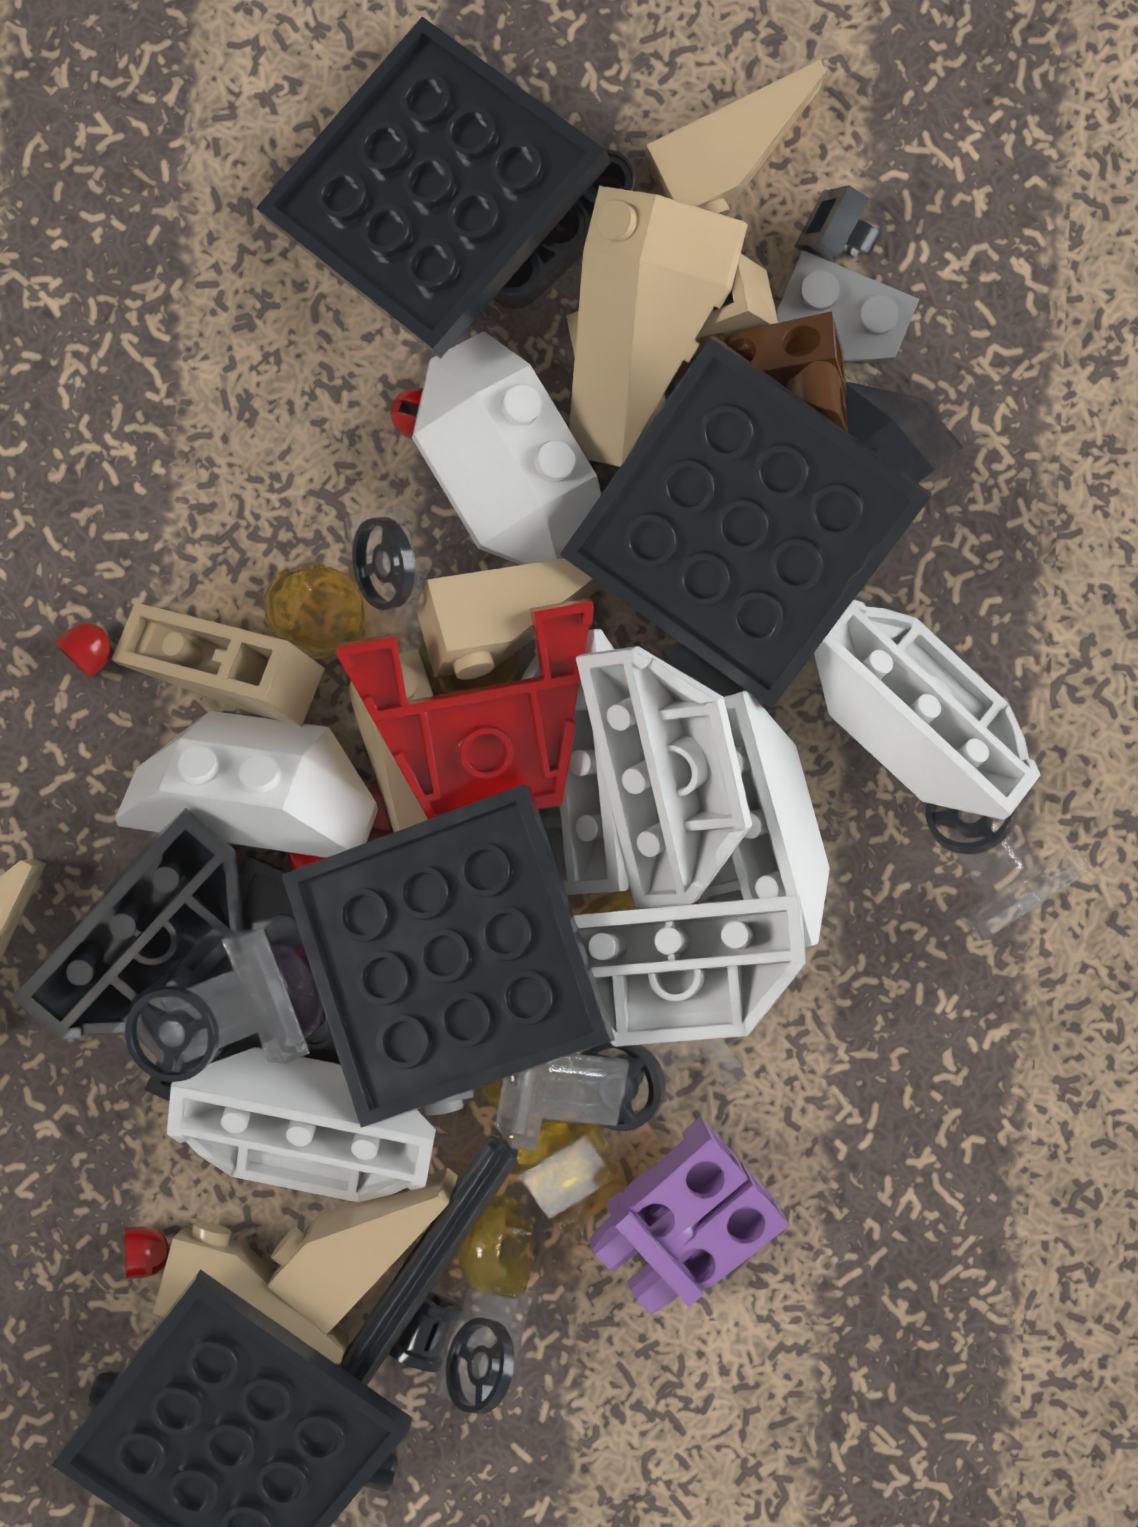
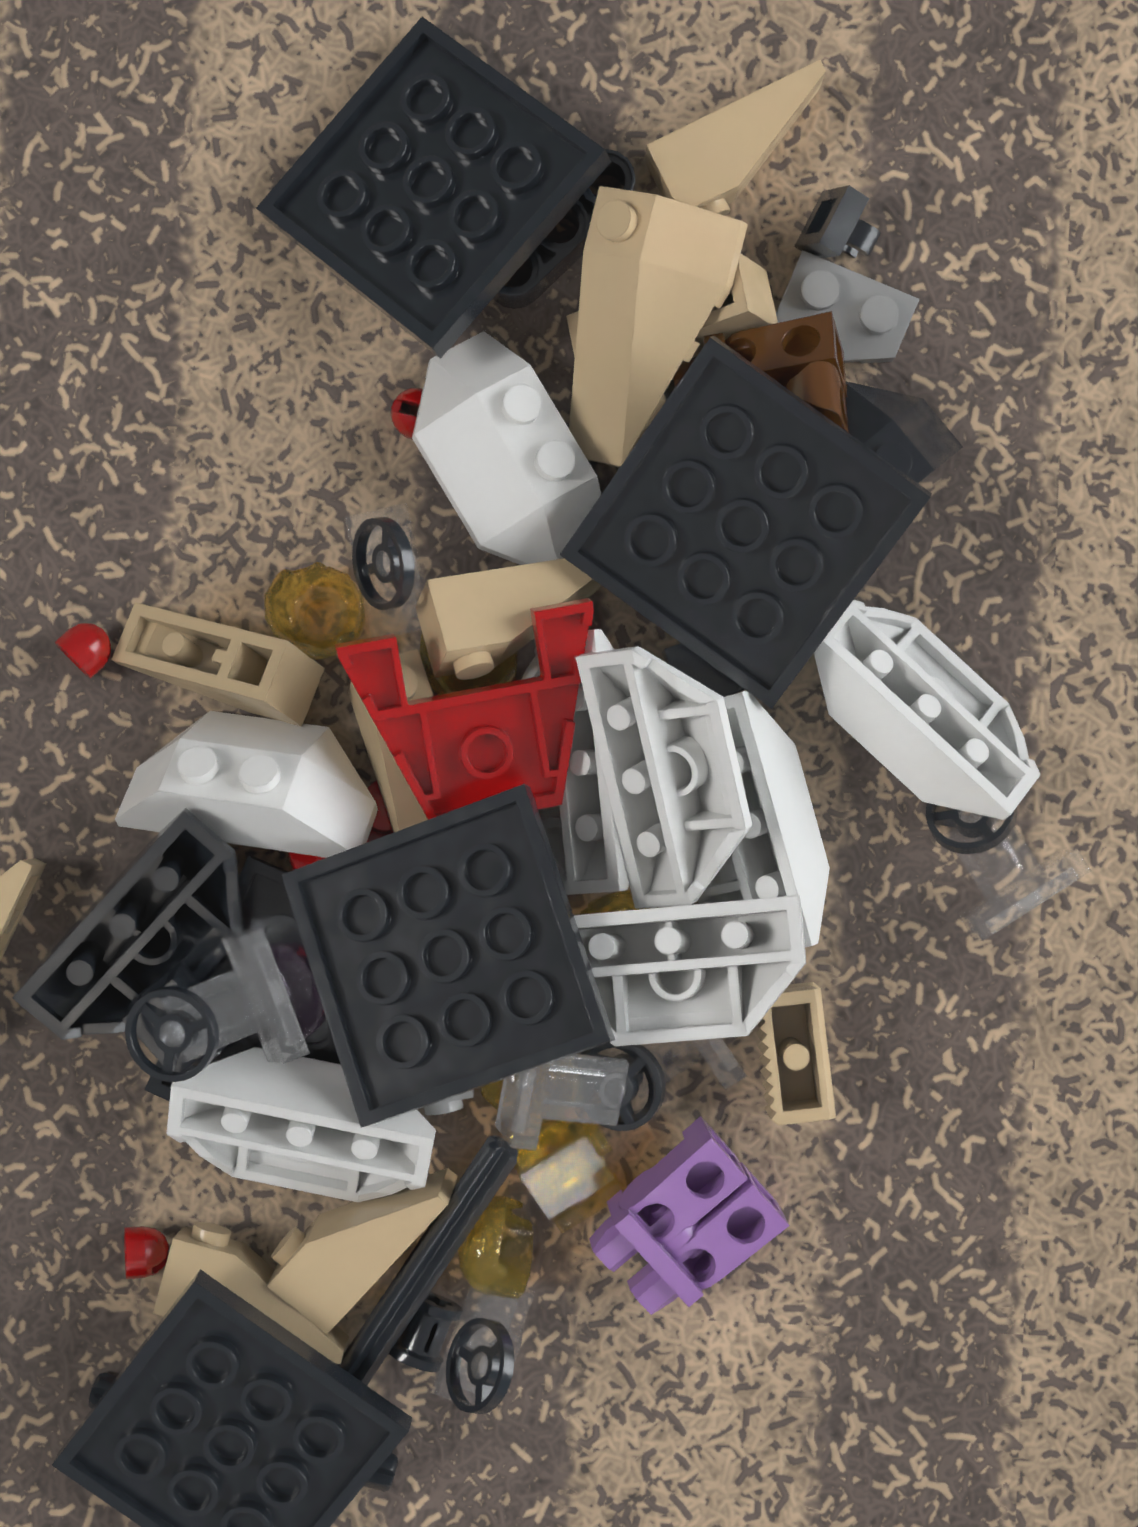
(796, 1057): none -> tan brick

